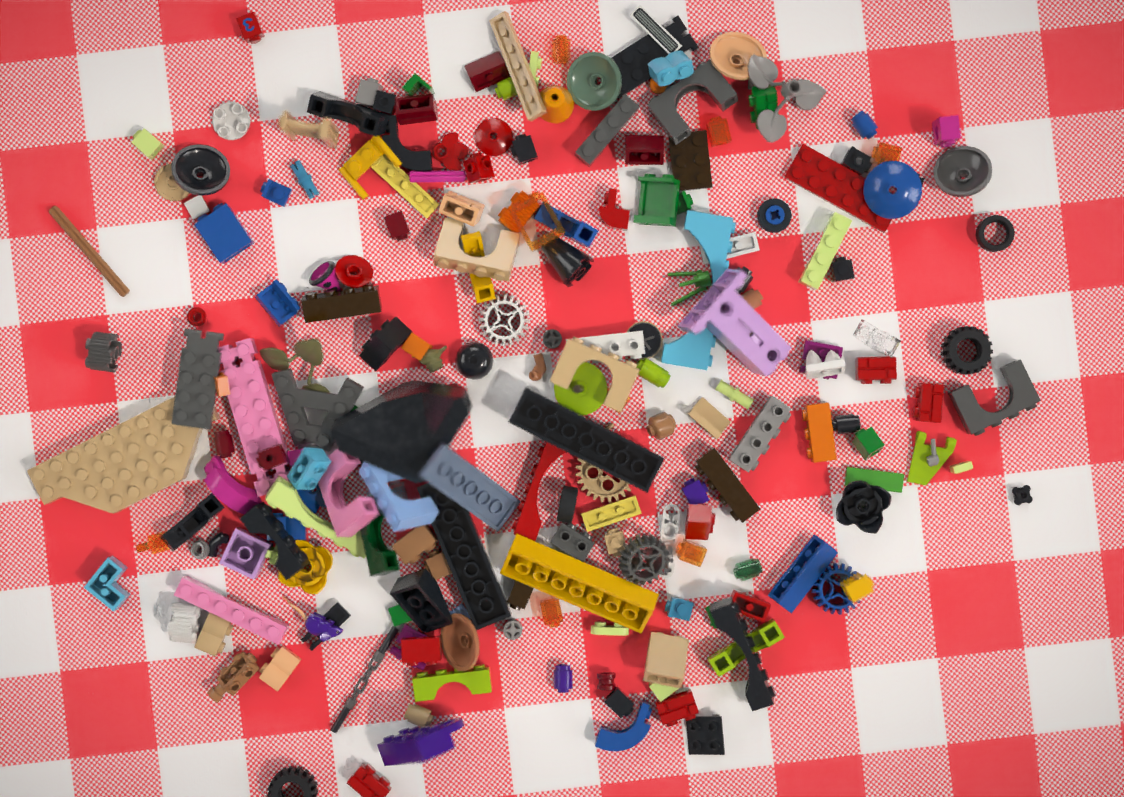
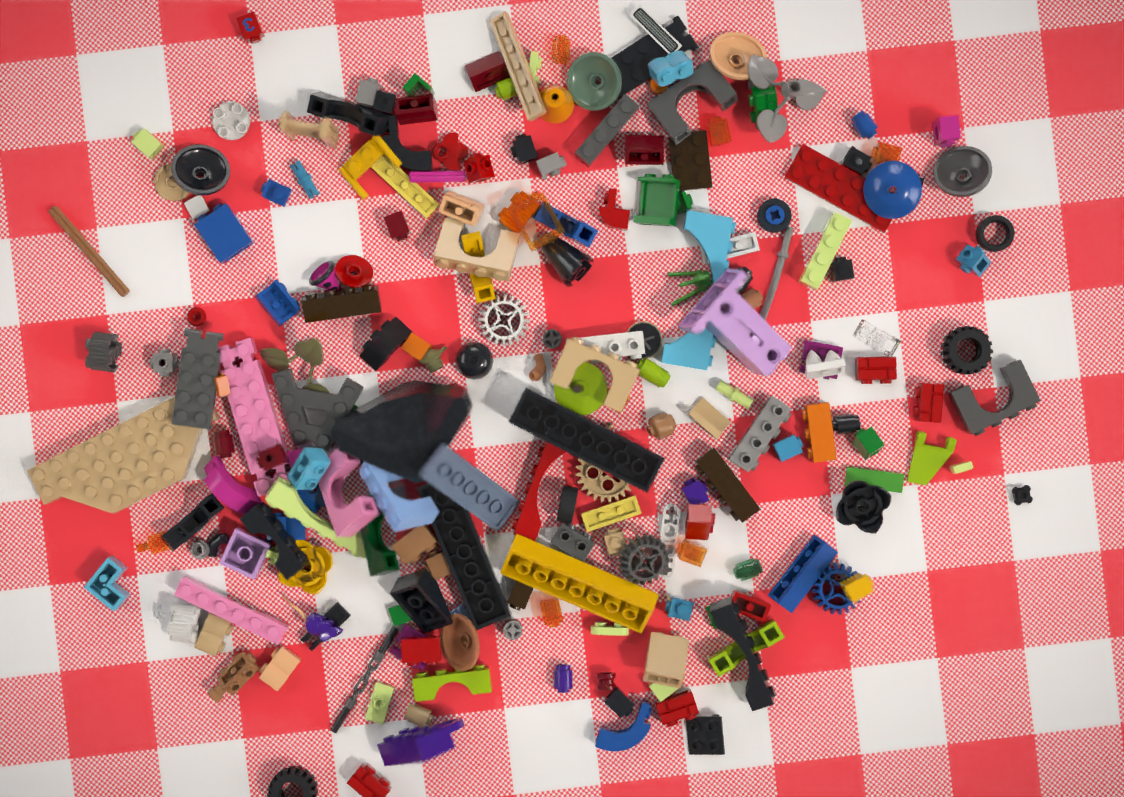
(171, 365): none -> light grey brick
(379, 702): none -> yellowish green plate
(500, 144): red dish -> none
(551, 165): none -> light grey brick
(783, 254): none -> light grey sword
(788, 447): none -> dark azure brick
(933, 459): light grey hand -> none
(973, 260): none -> dark azure brick

